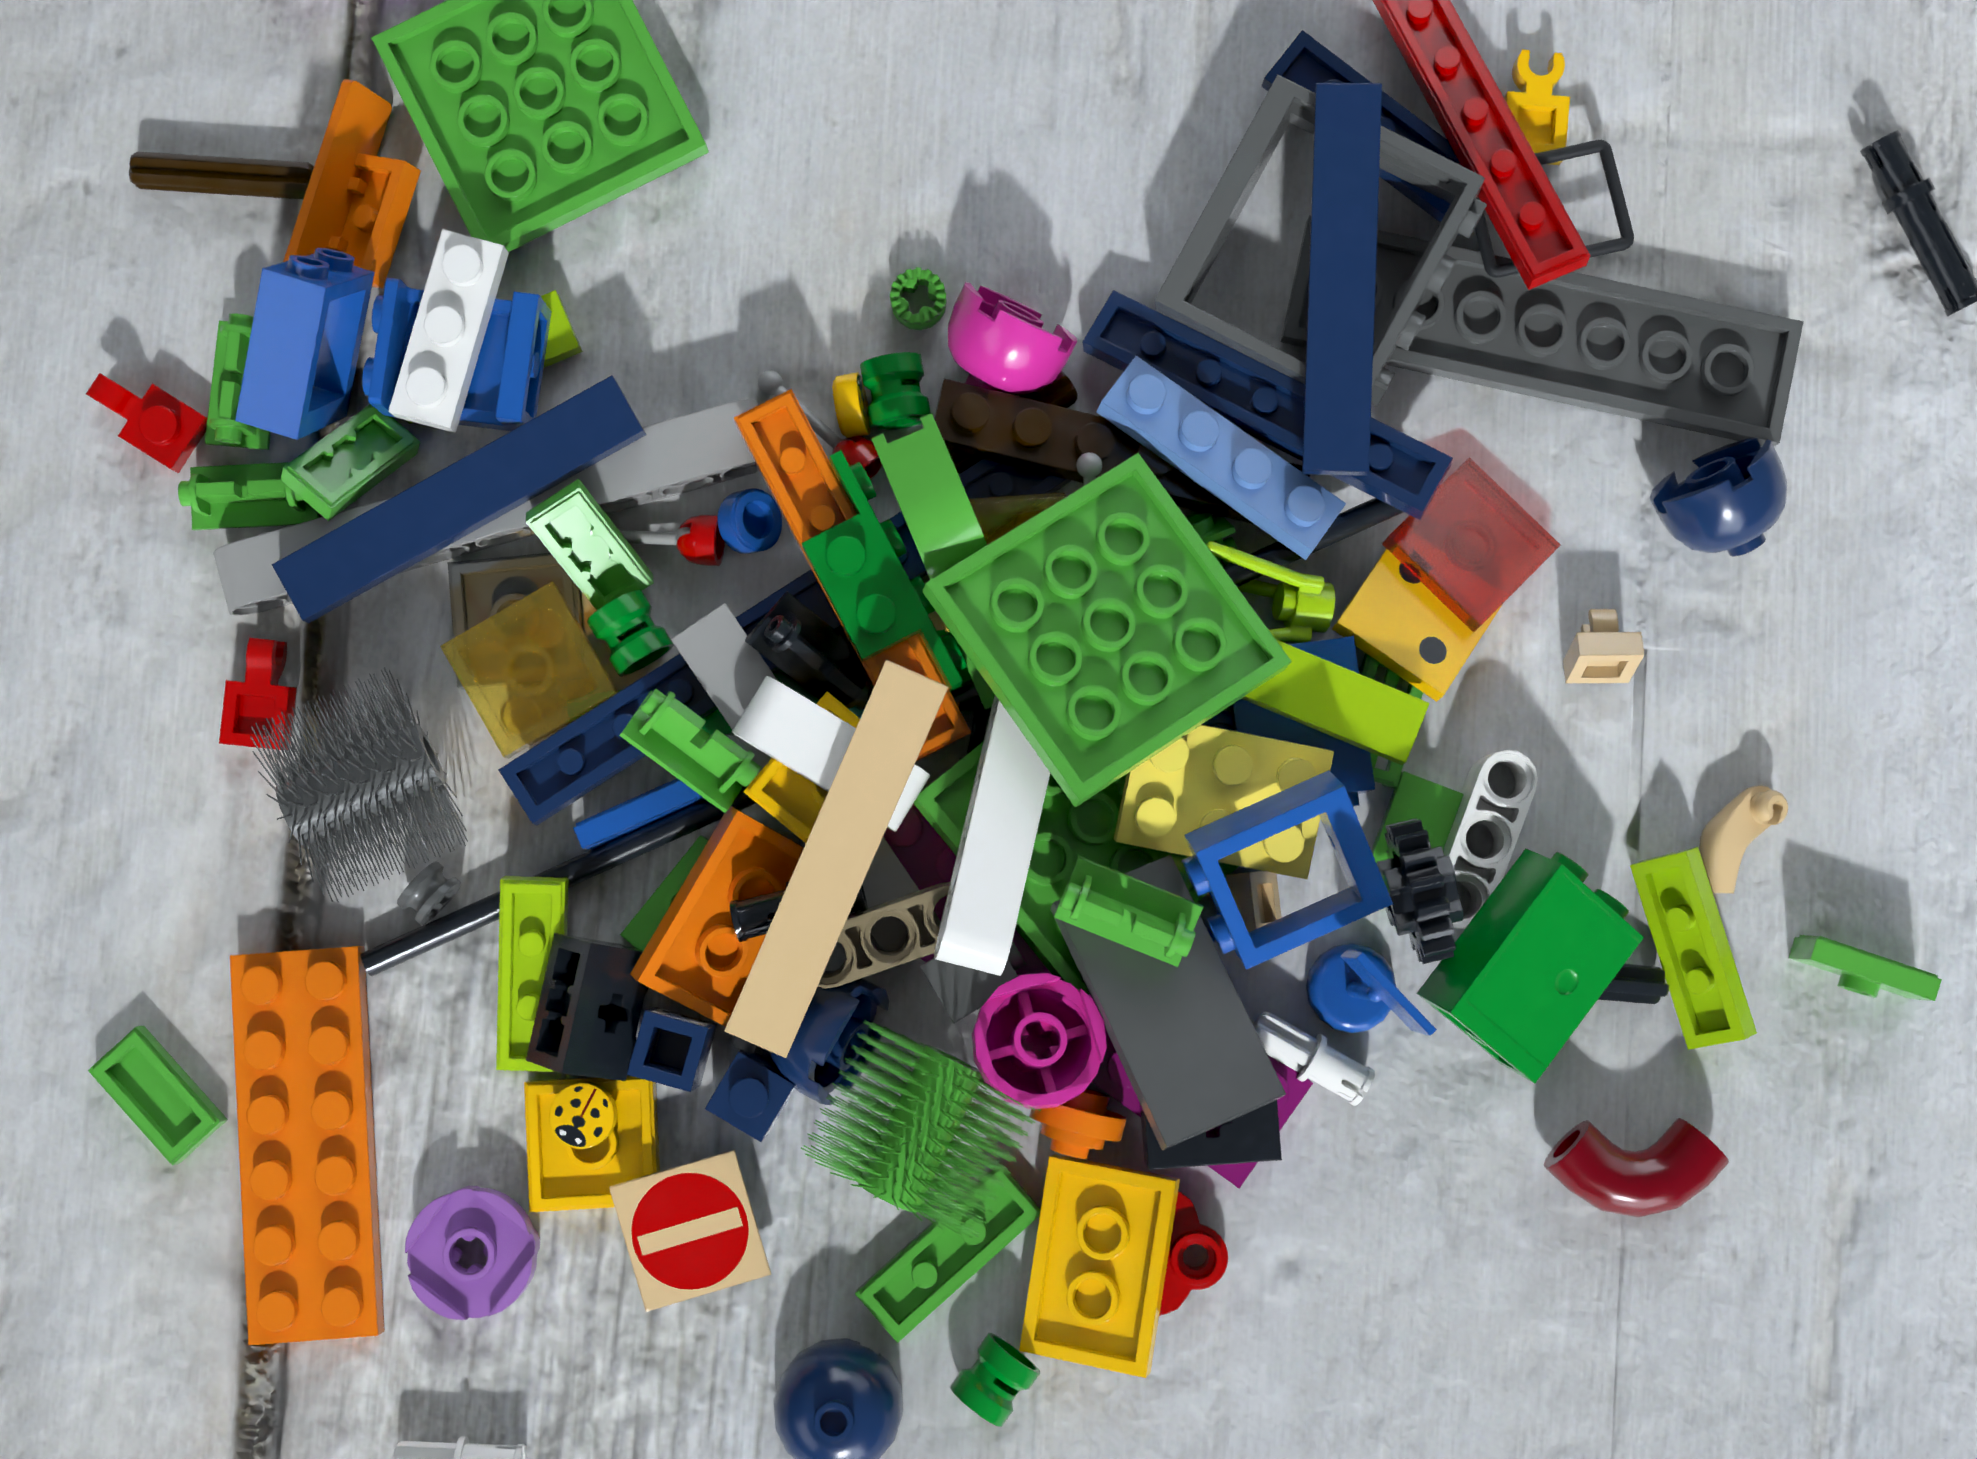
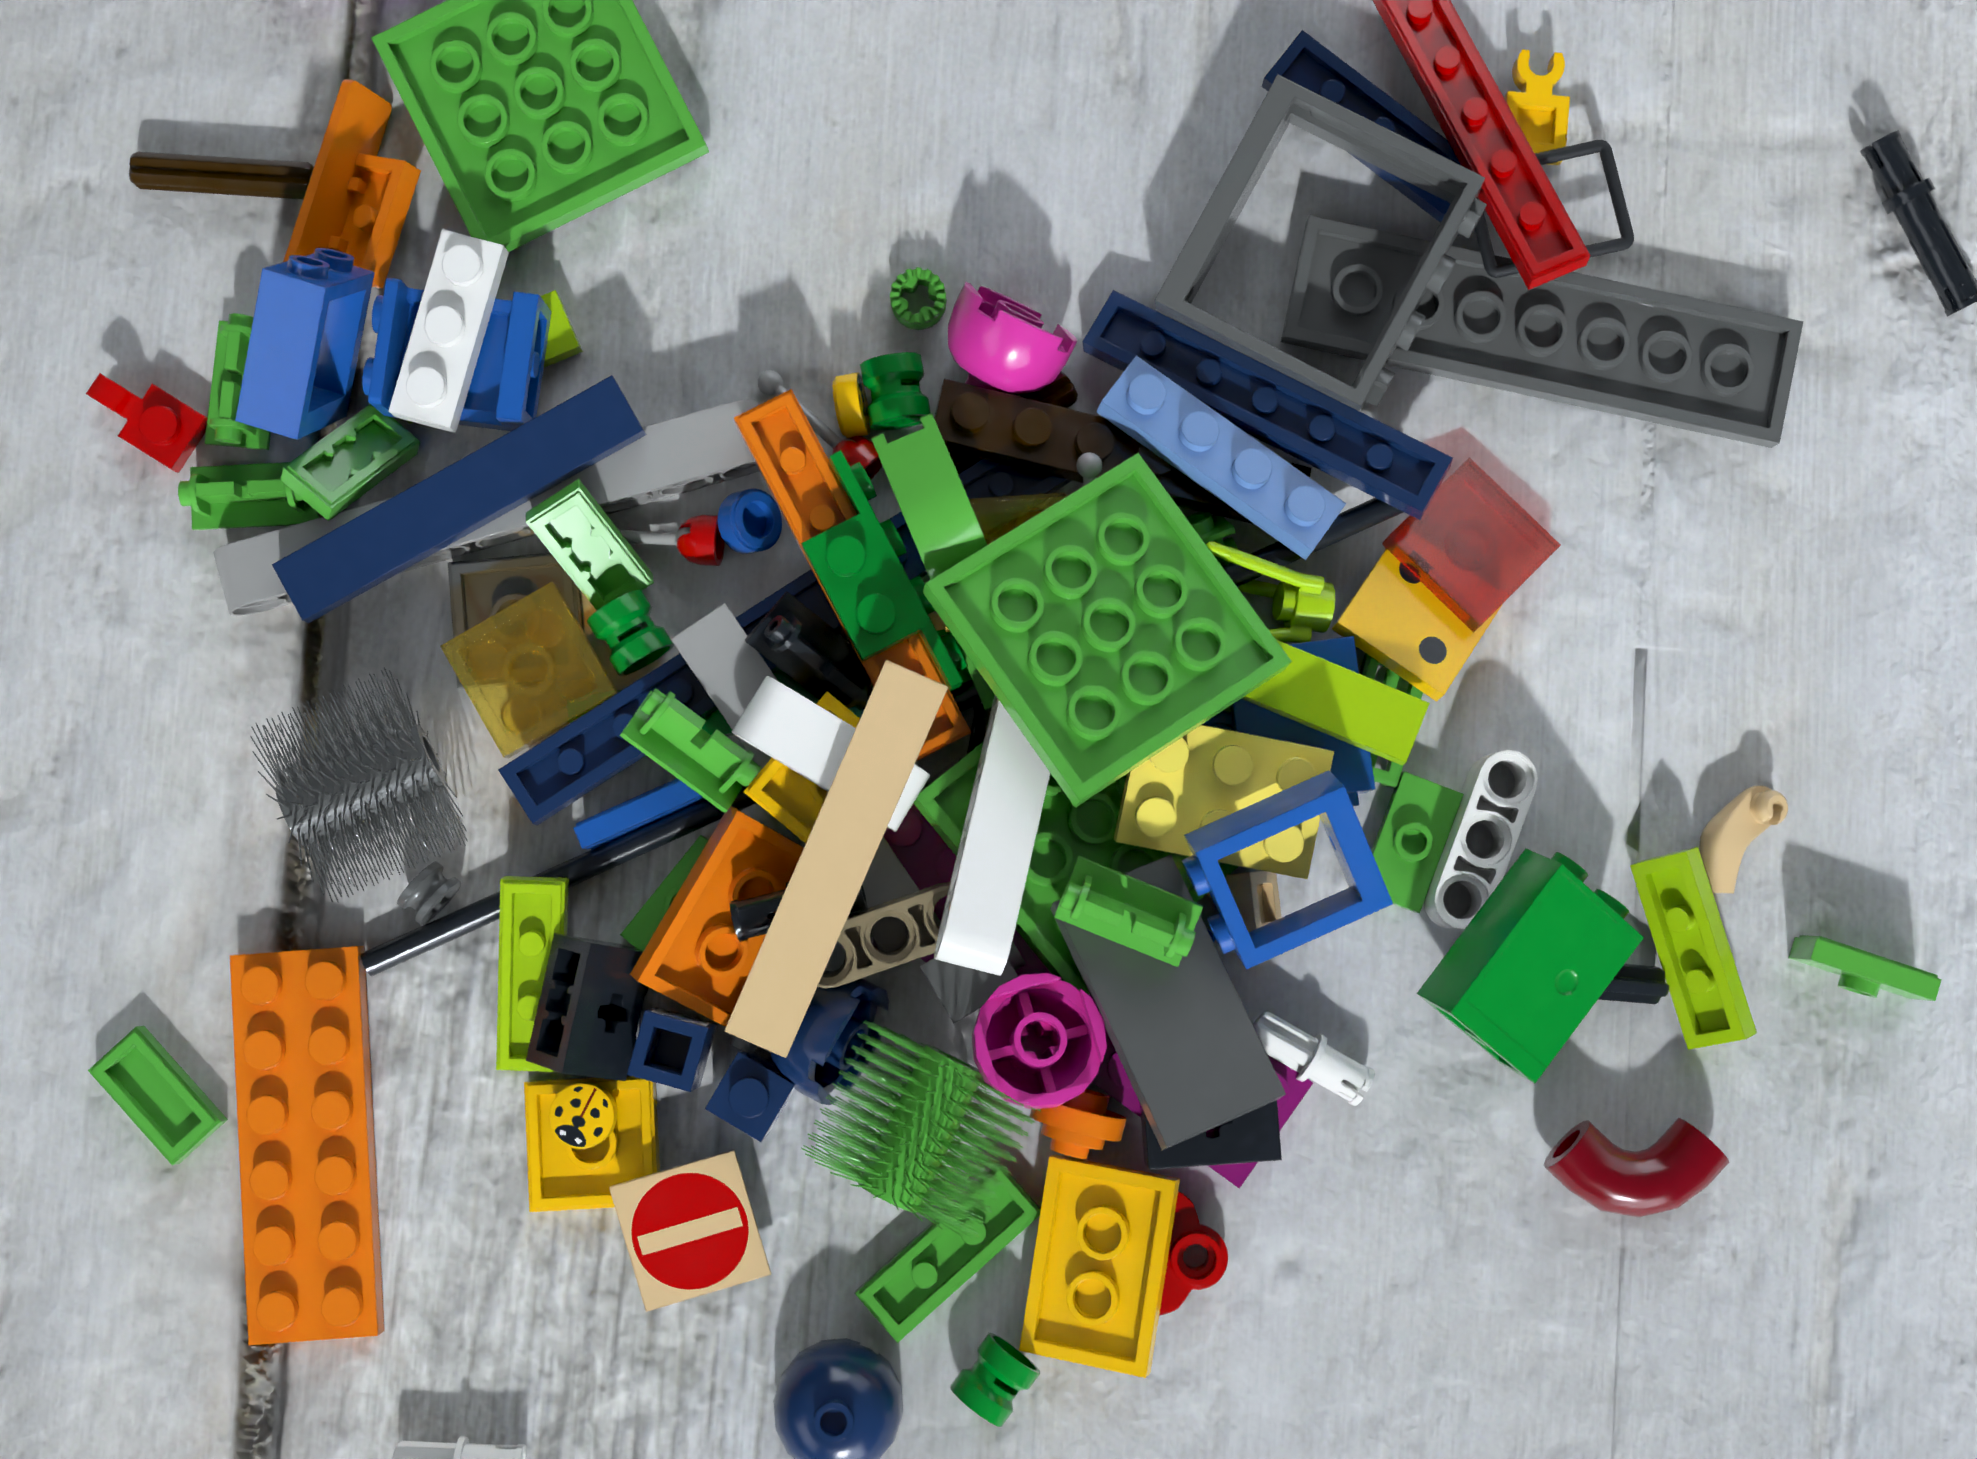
(258, 697): red plate -> none
(434, 1257): medium lavender plate -> none
(1342, 279): dark blue tile -> none
(1356, 989): blue piece -> none
(1421, 891): black gear -> none
(1602, 652): tan tile -> none
(1725, 500): dark blue cylinder -> none

